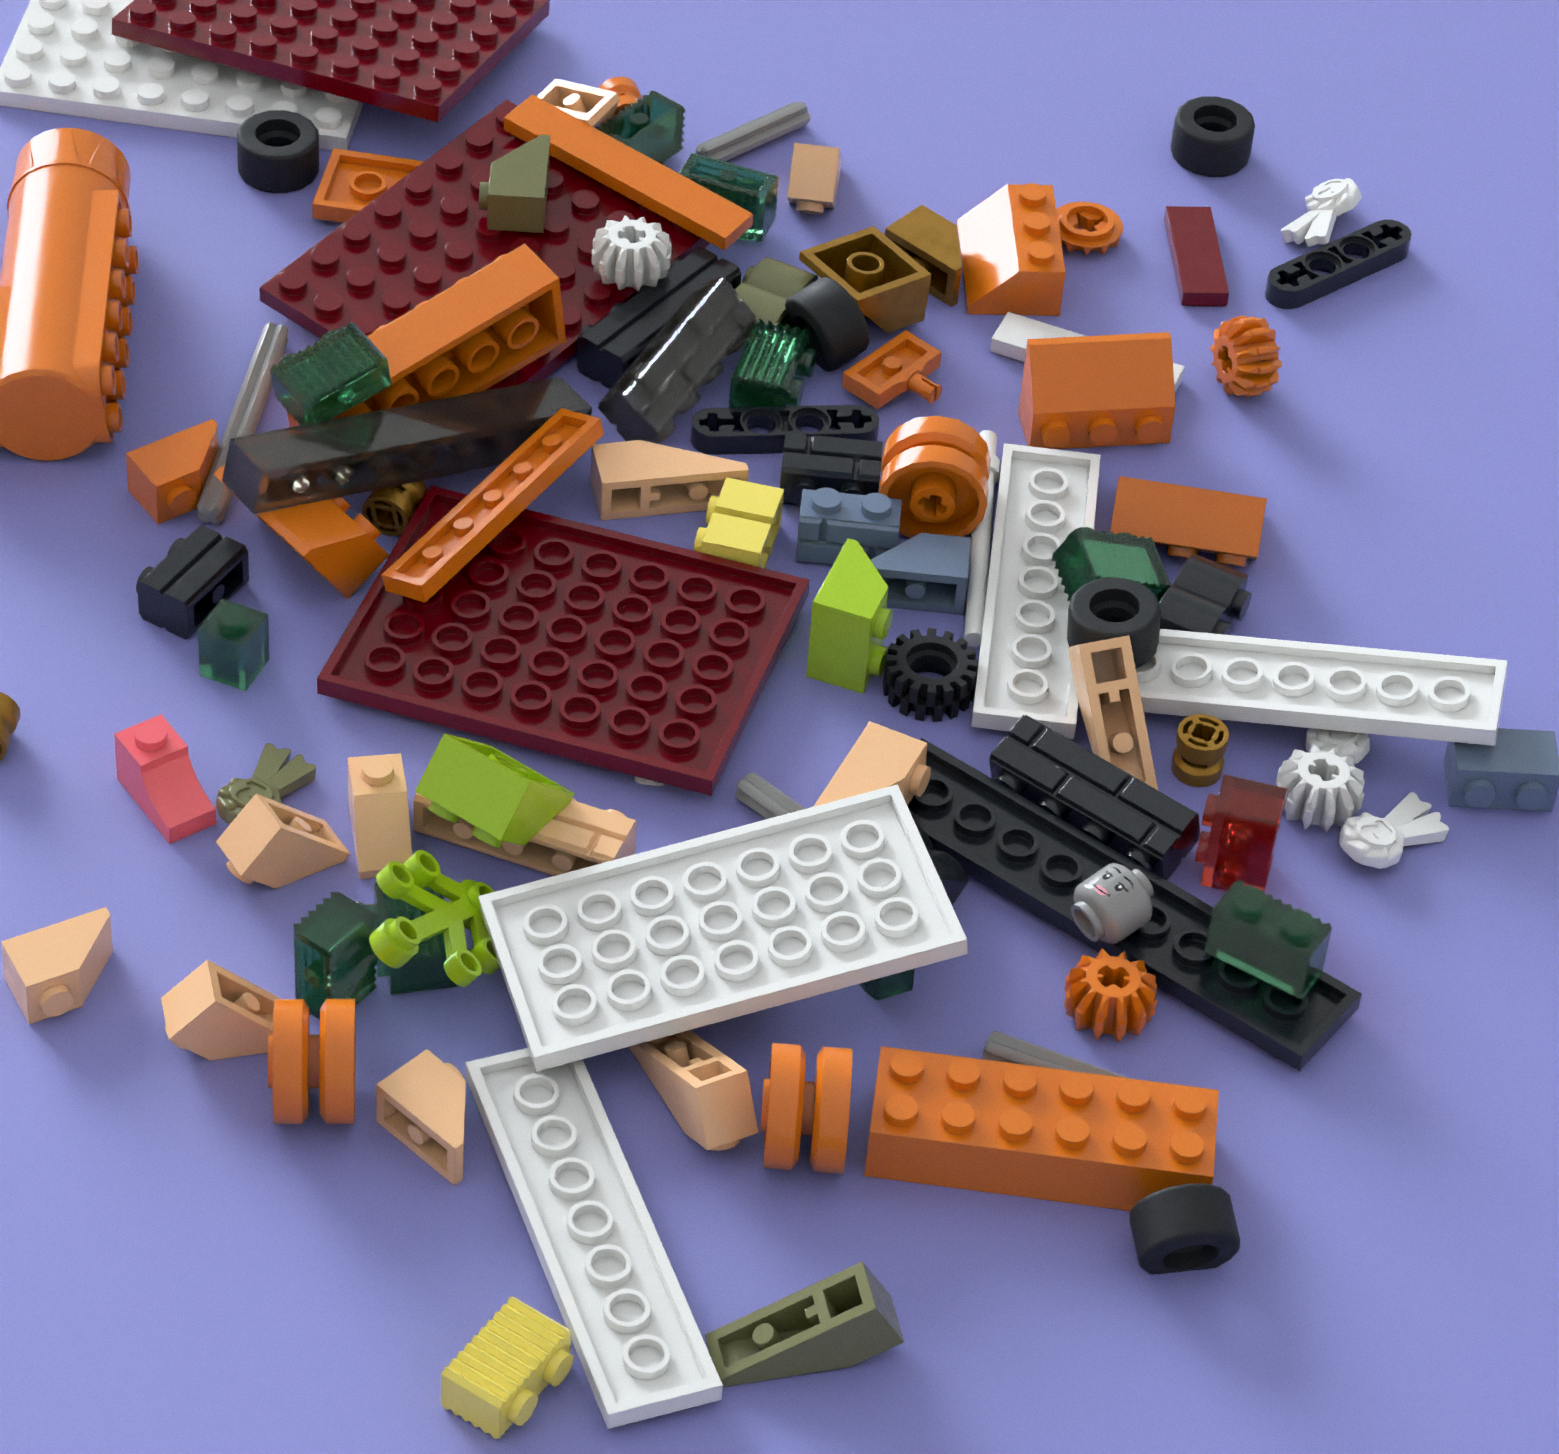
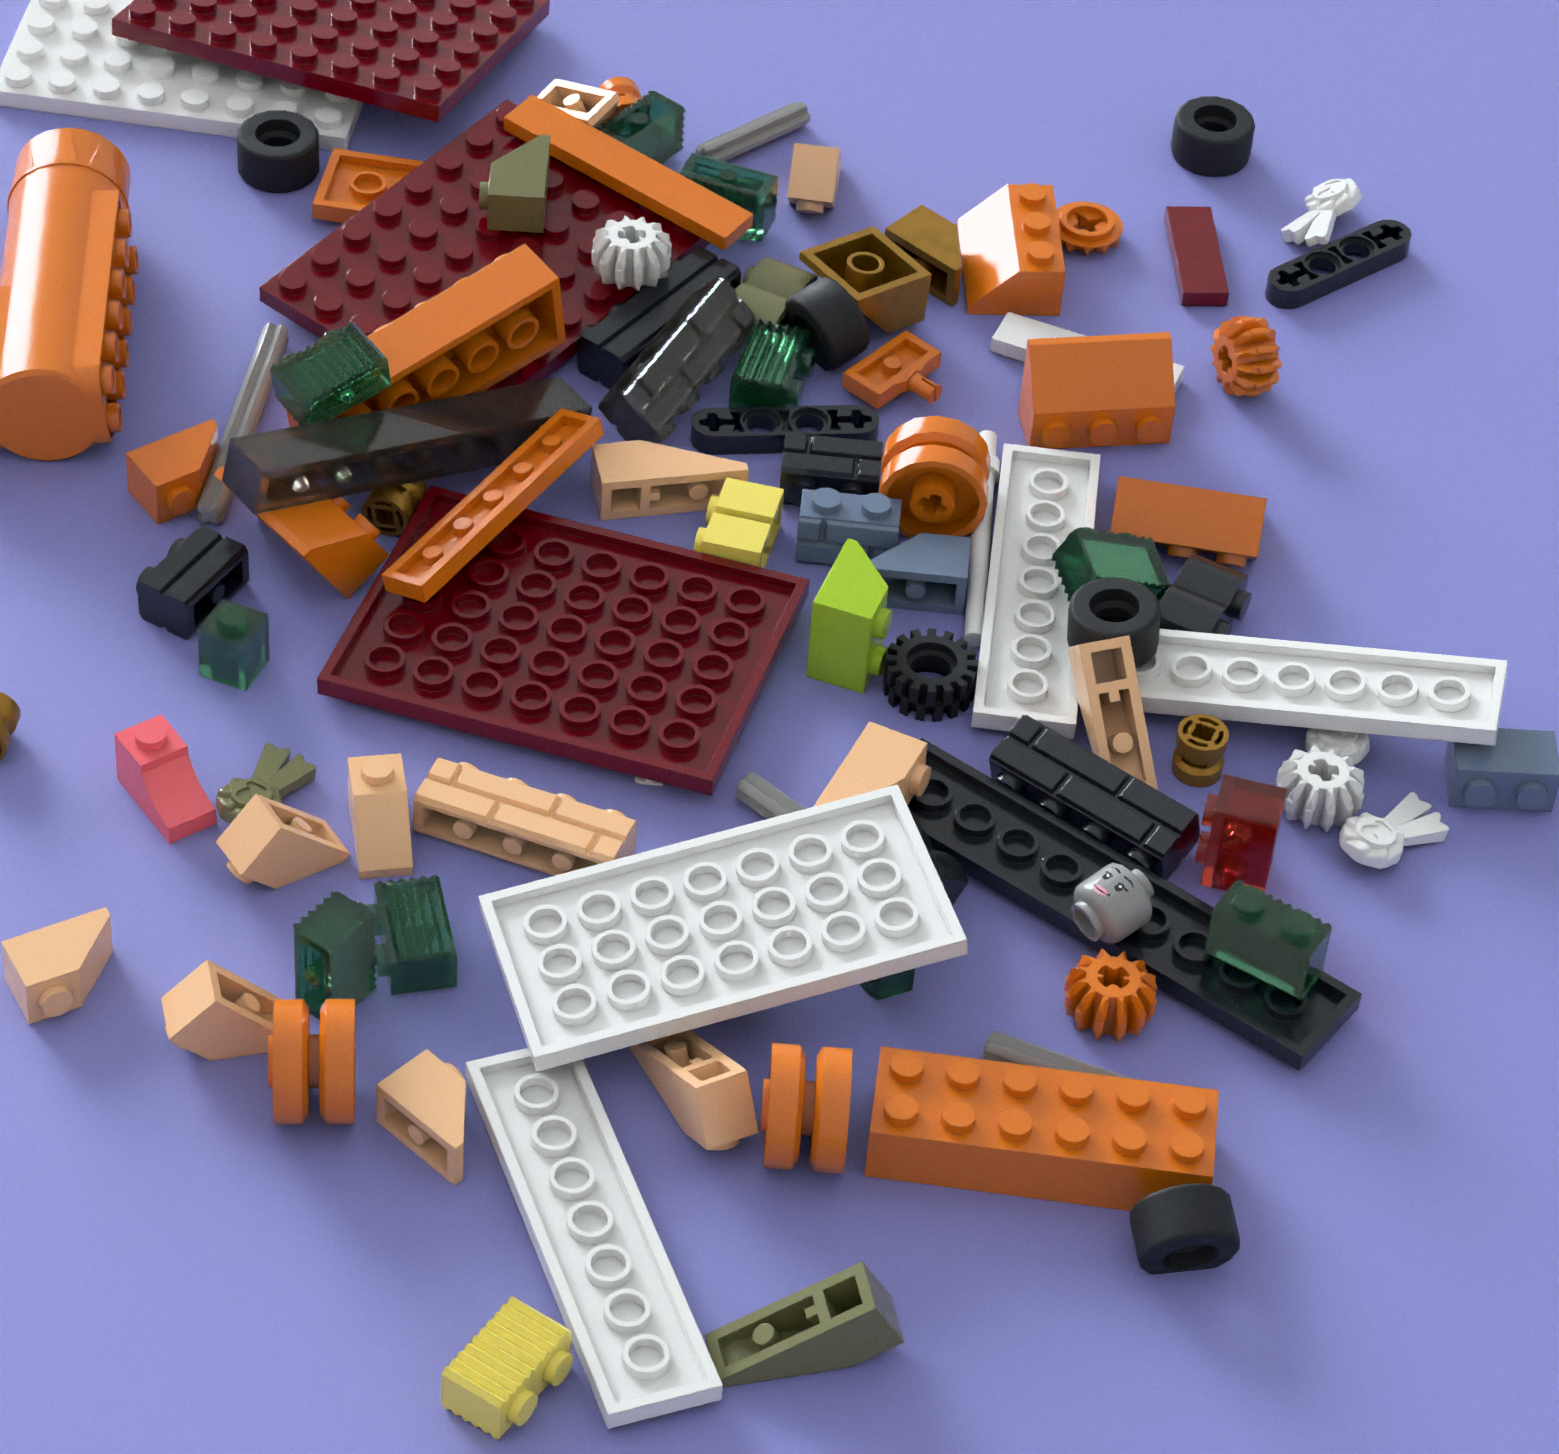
(399, 938): lime plant -> none
(490, 791): lime slope -> none

